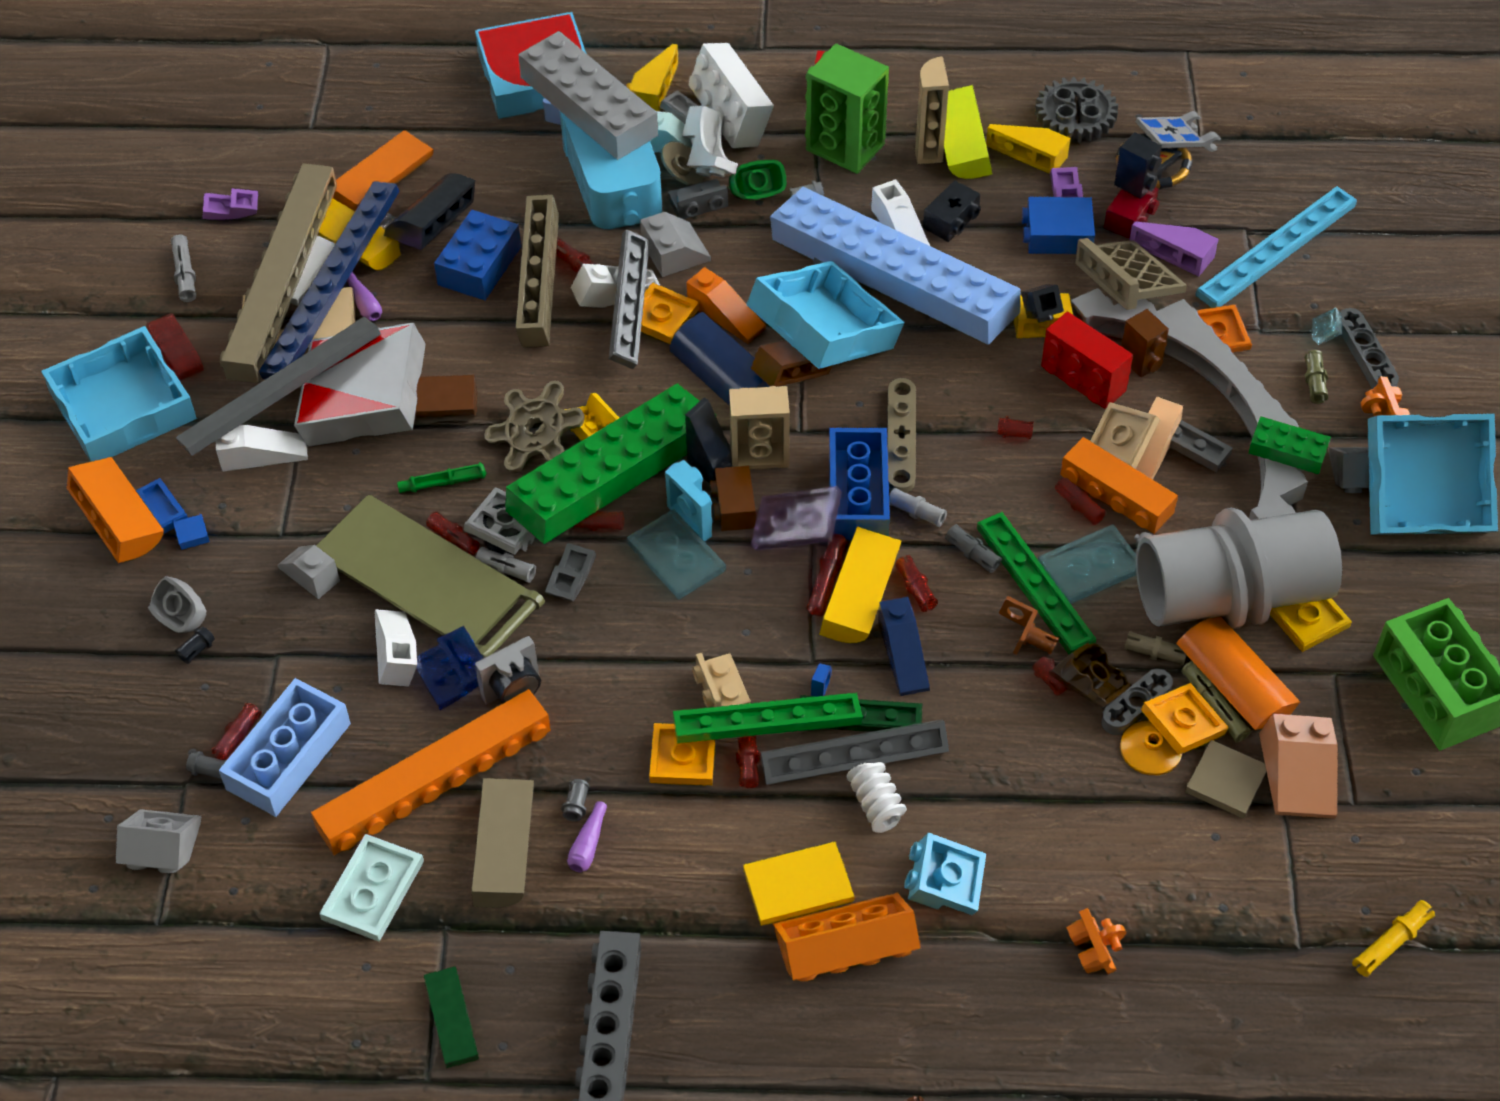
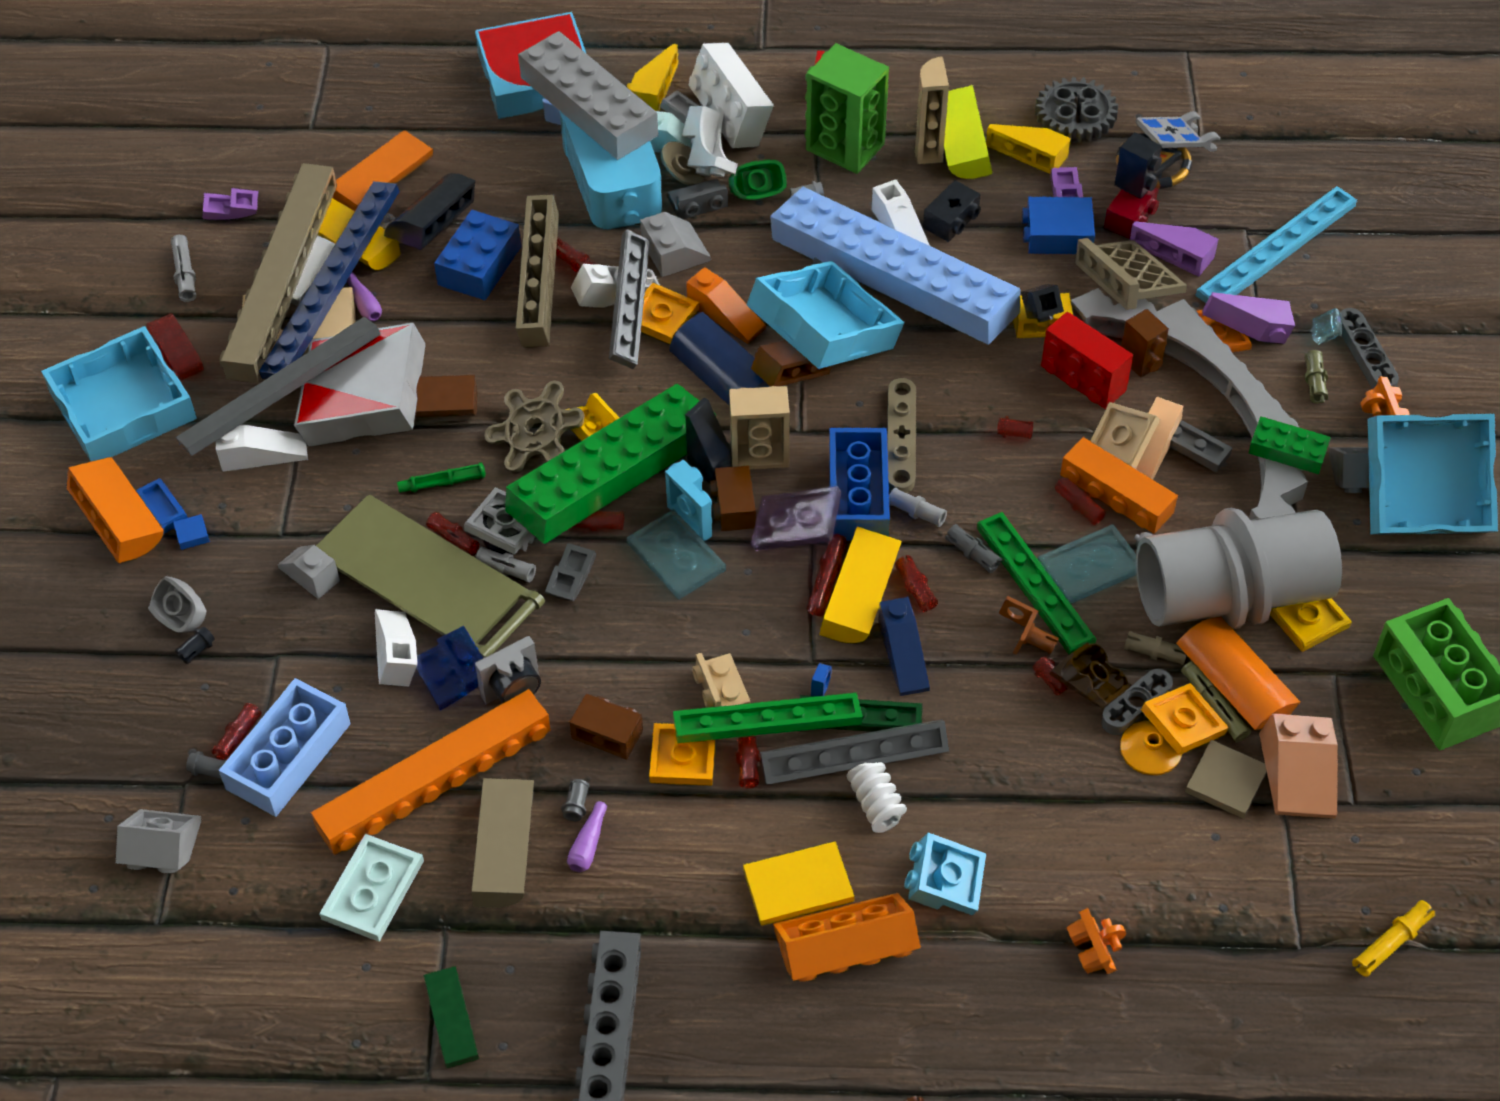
(606, 726): none -> reddish brown brick
(1256, 317): none -> medium lavender slope

